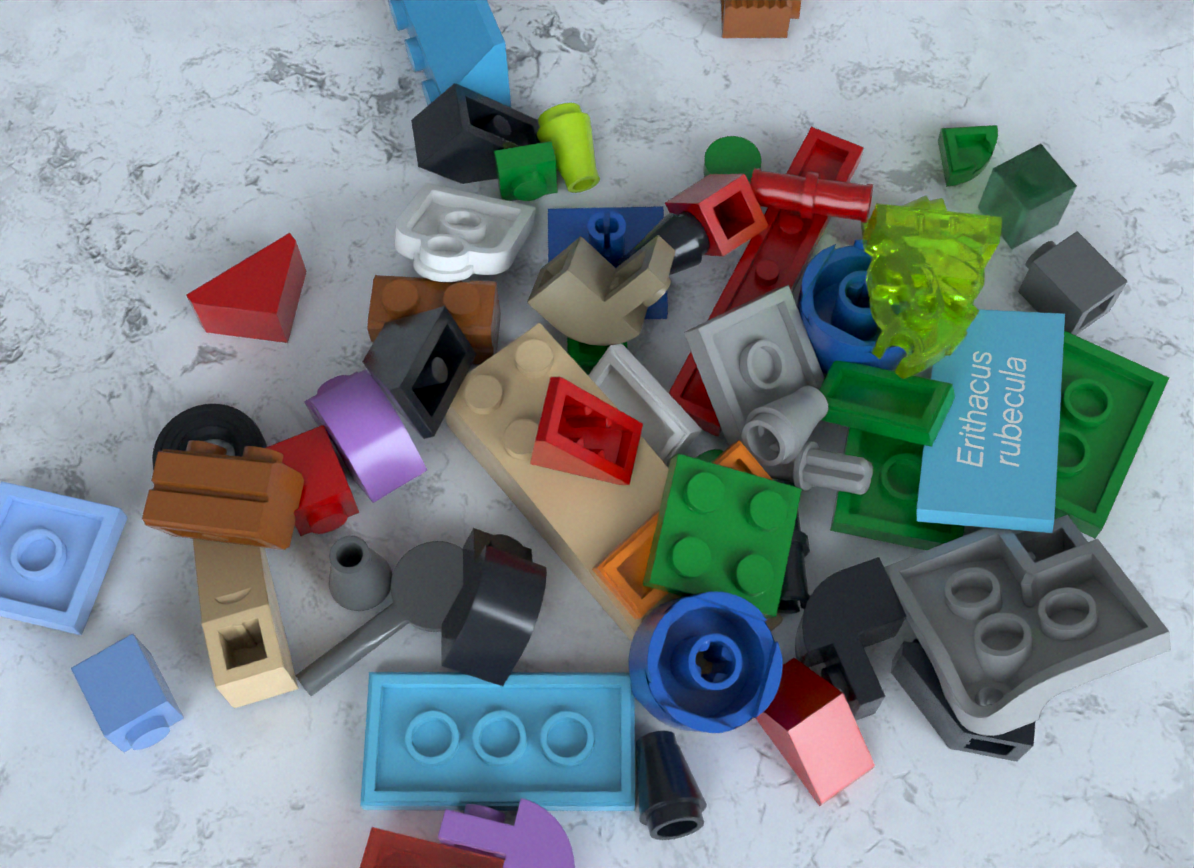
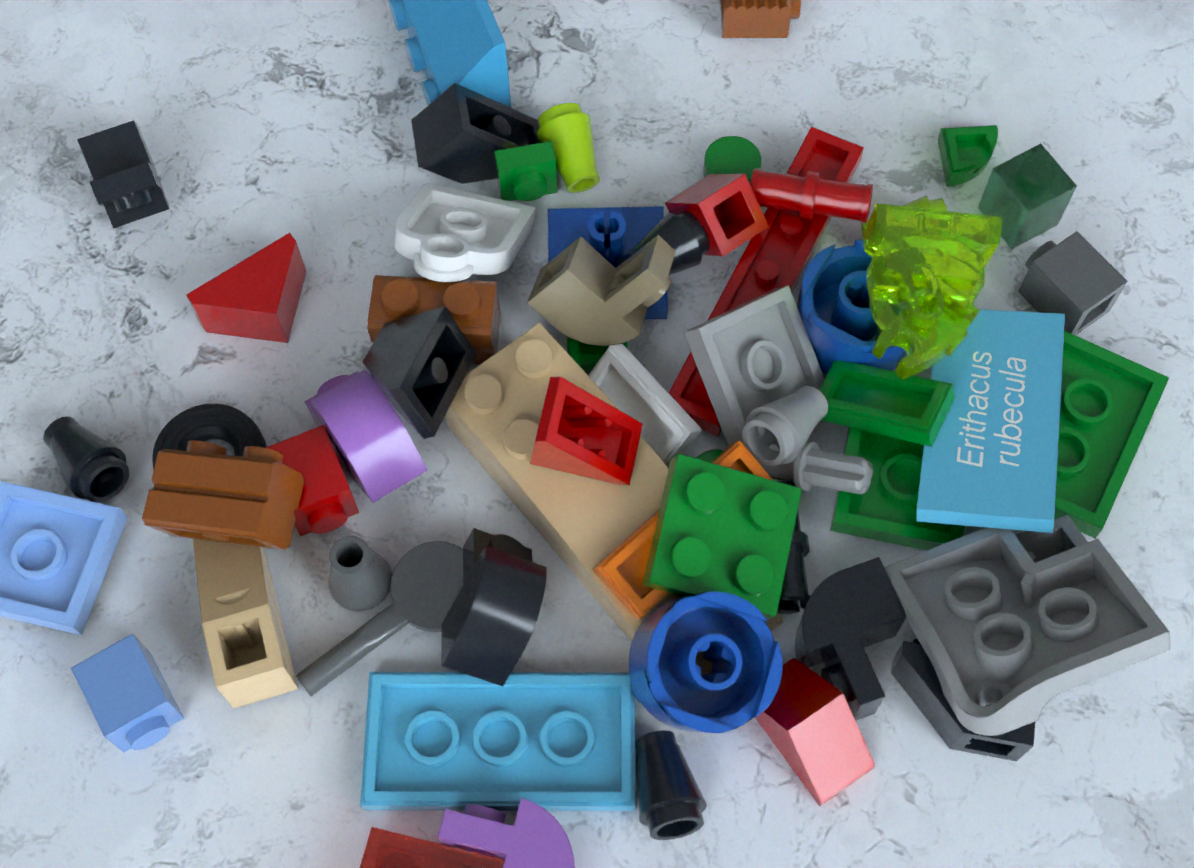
(87, 461): none -> black cone
(123, 174): none -> black brick

